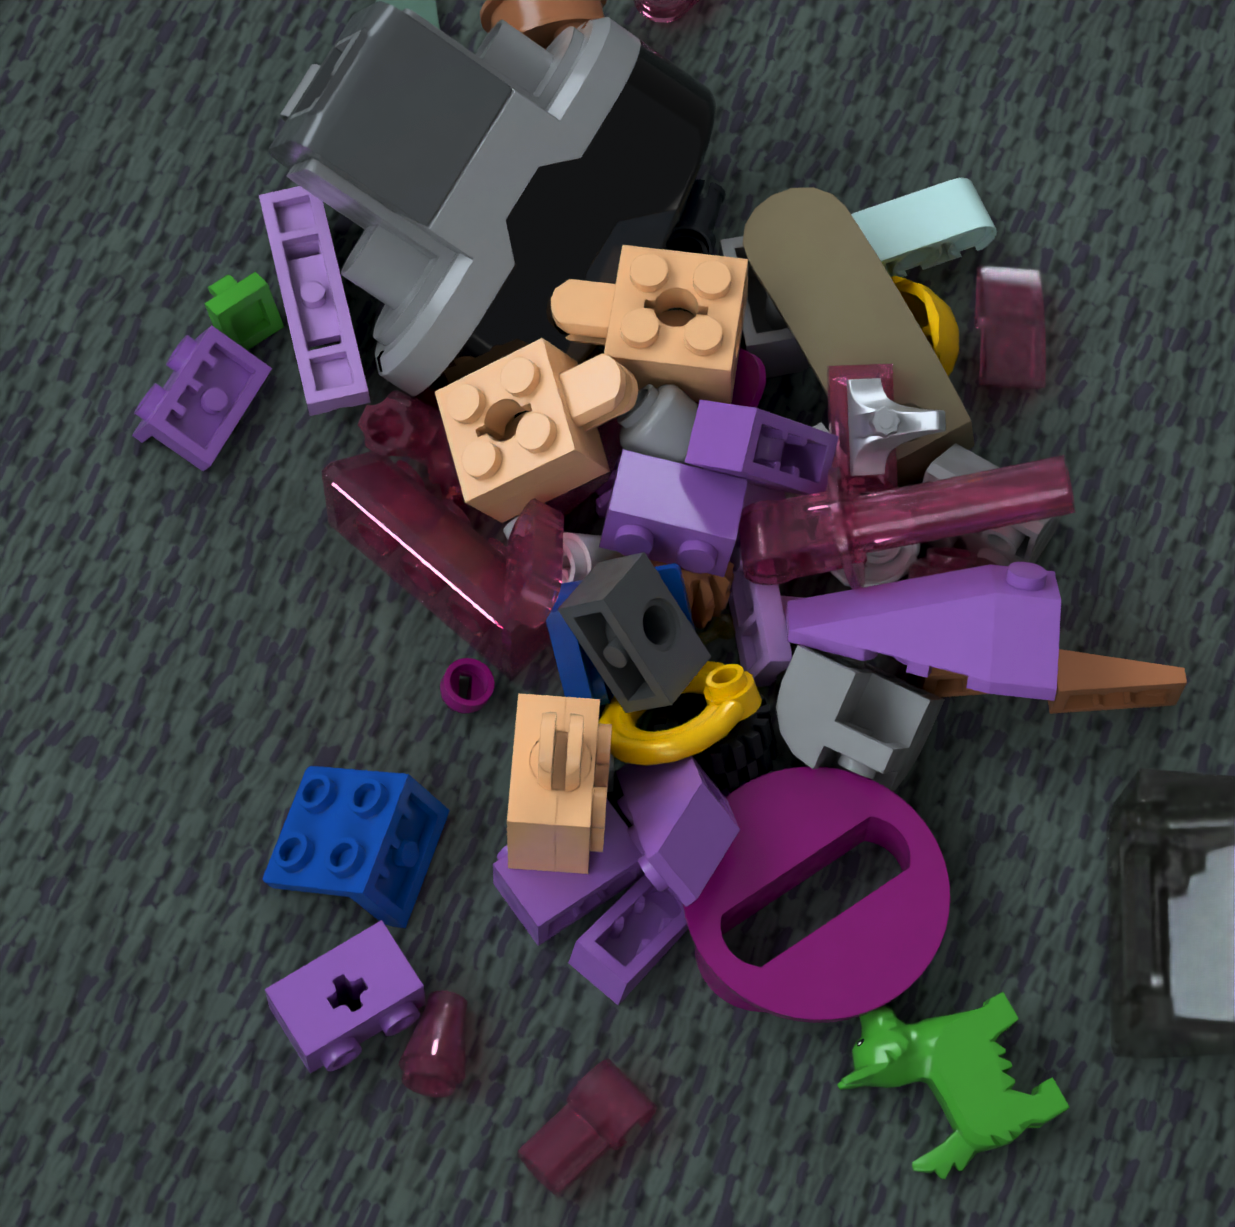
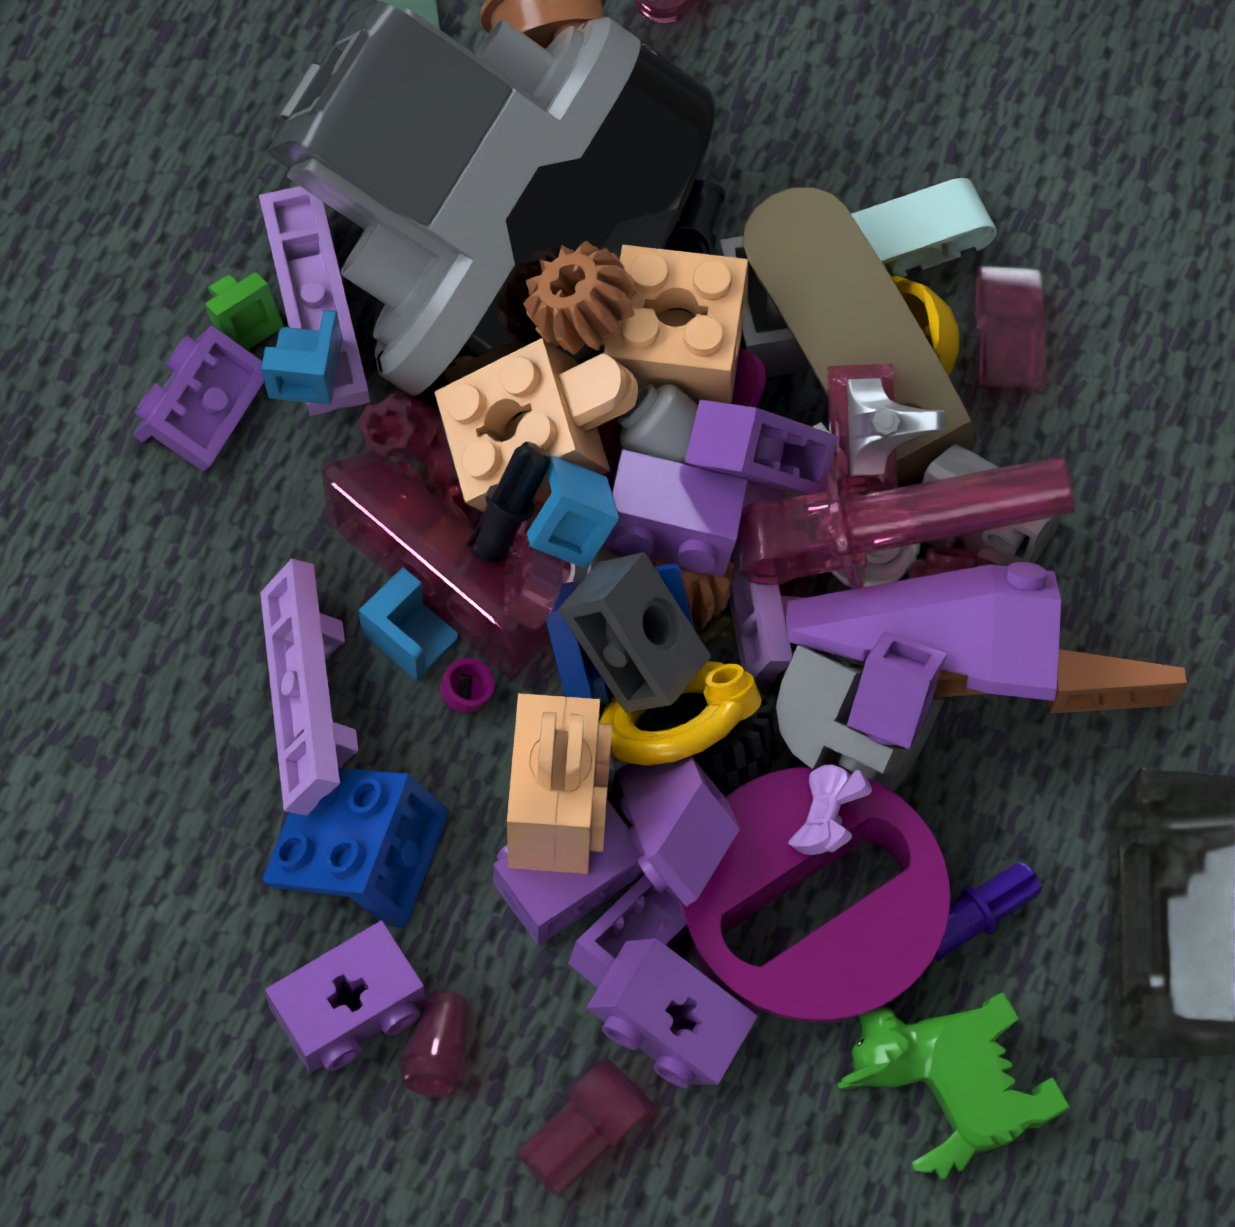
(296, 647): none -> lavender hinge
(304, 362): none -> dark azure panel
(405, 626): none -> dark azure panel
(509, 503): none -> black axle
(575, 514): none -> dark azure panel
(580, 297): none -> nougat gear
(670, 1014): none -> medium lavender brick
(823, 827): none -> lavender piece
(896, 690): none -> medium lavender brick
(985, 906): none -> dark purple axle

